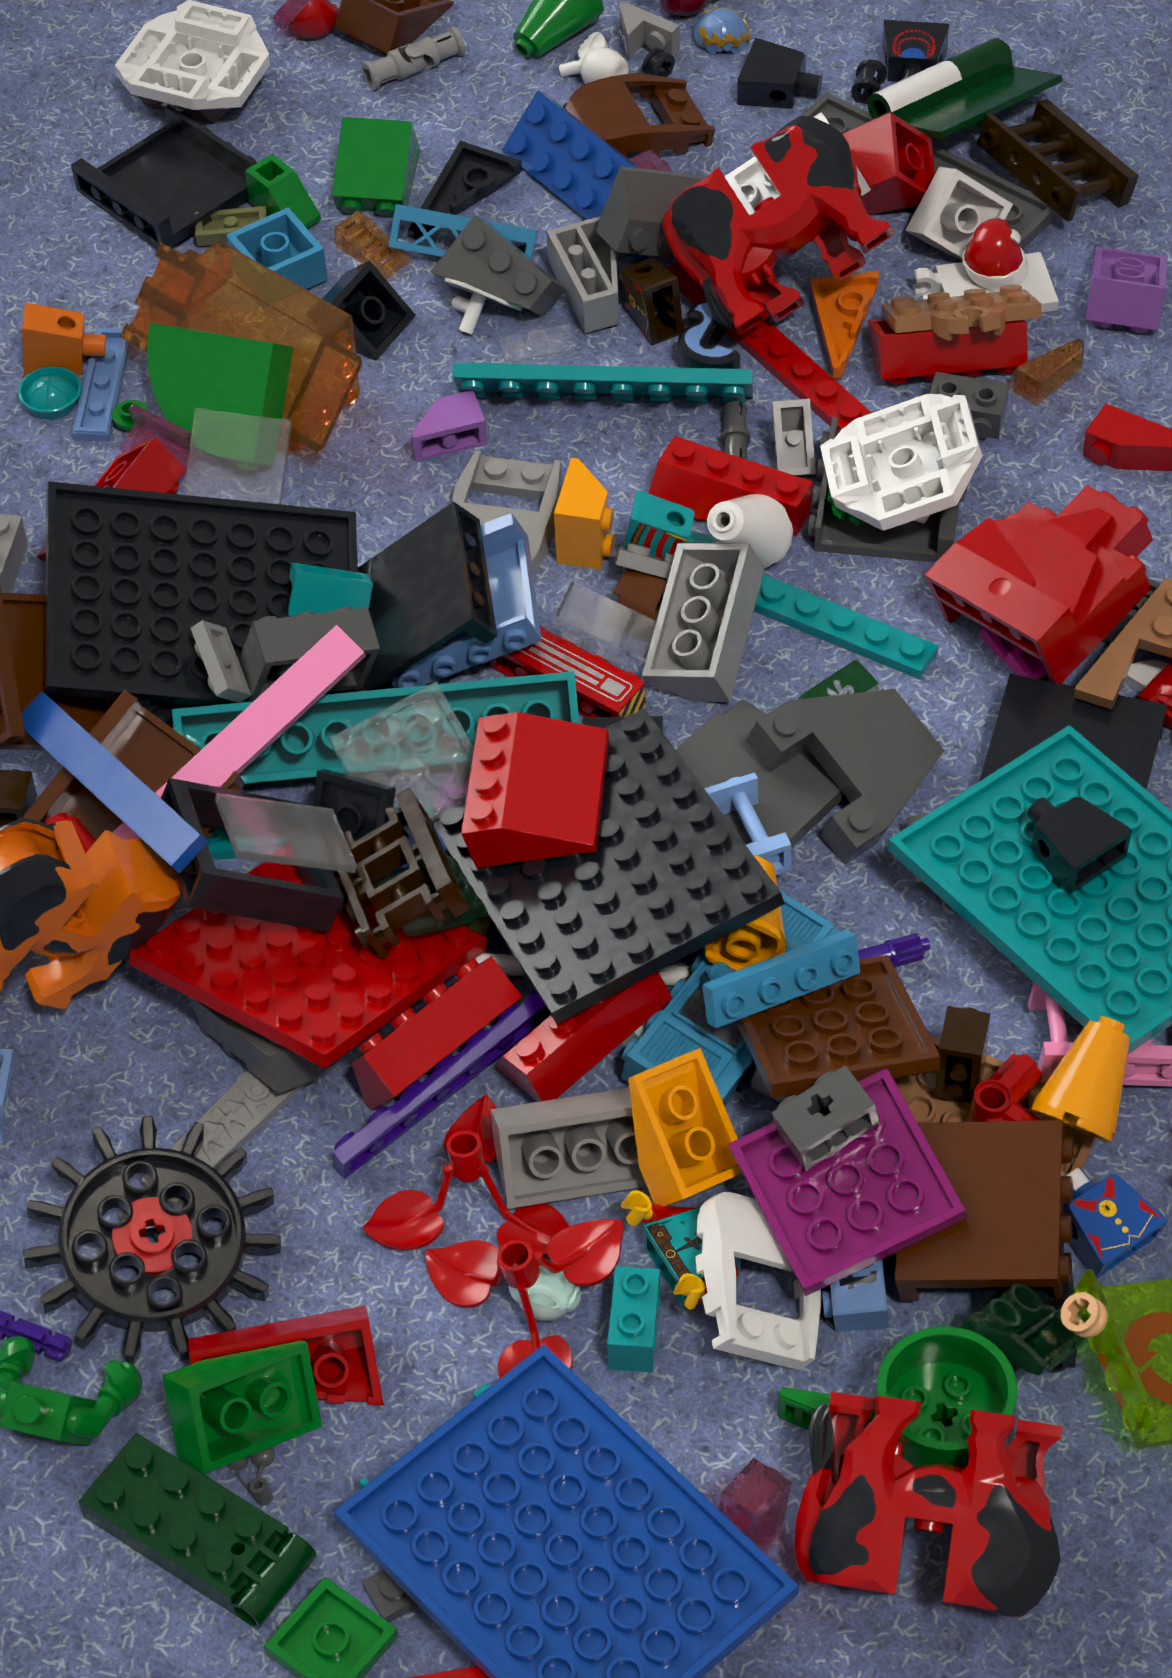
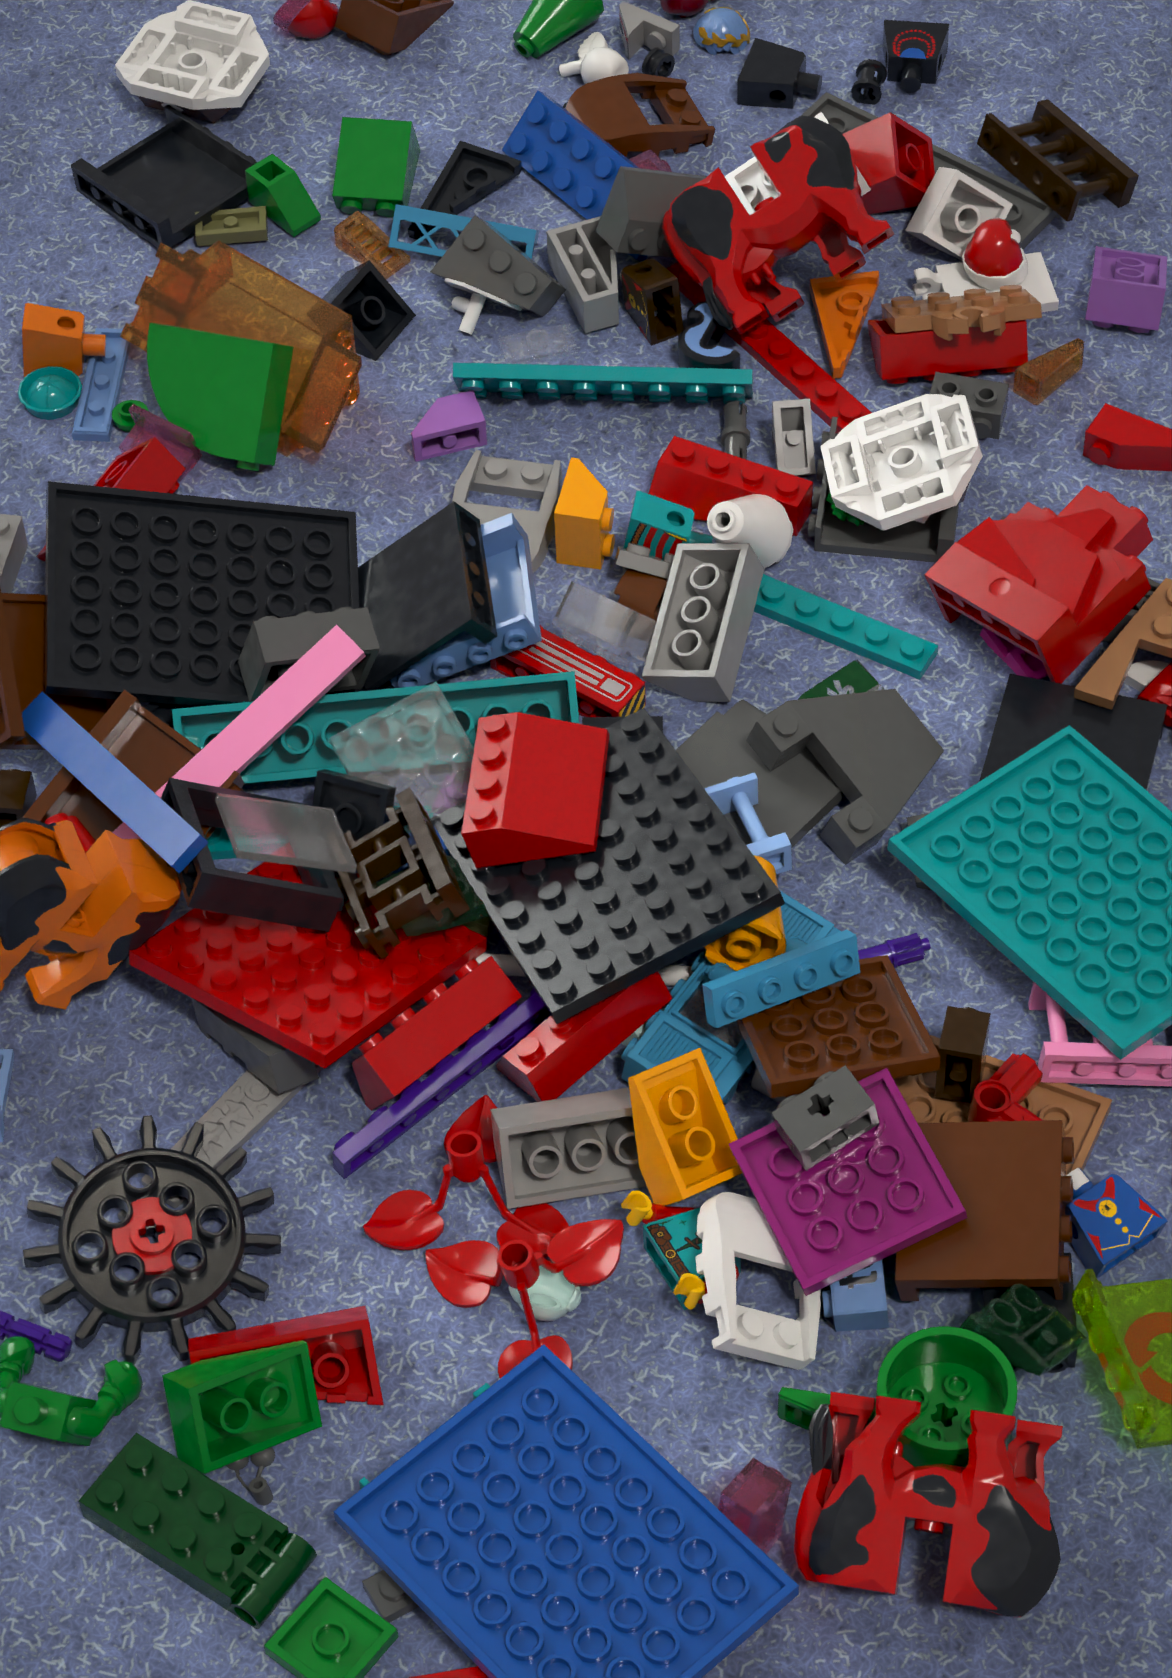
(220, 661): light grey plate -> none
(237, 456): clear piece -> none
(283, 247): dark azure brick -> none
(327, 589): teal panel -> none
(413, 58): light grey piece -> none
(634, 1319): teal brick -> none
(961, 90): dark green door -> none
(1076, 841): black torso -> none
(1088, 1081): light orange cone -> none
(1096, 1308): light nougat bush -> none

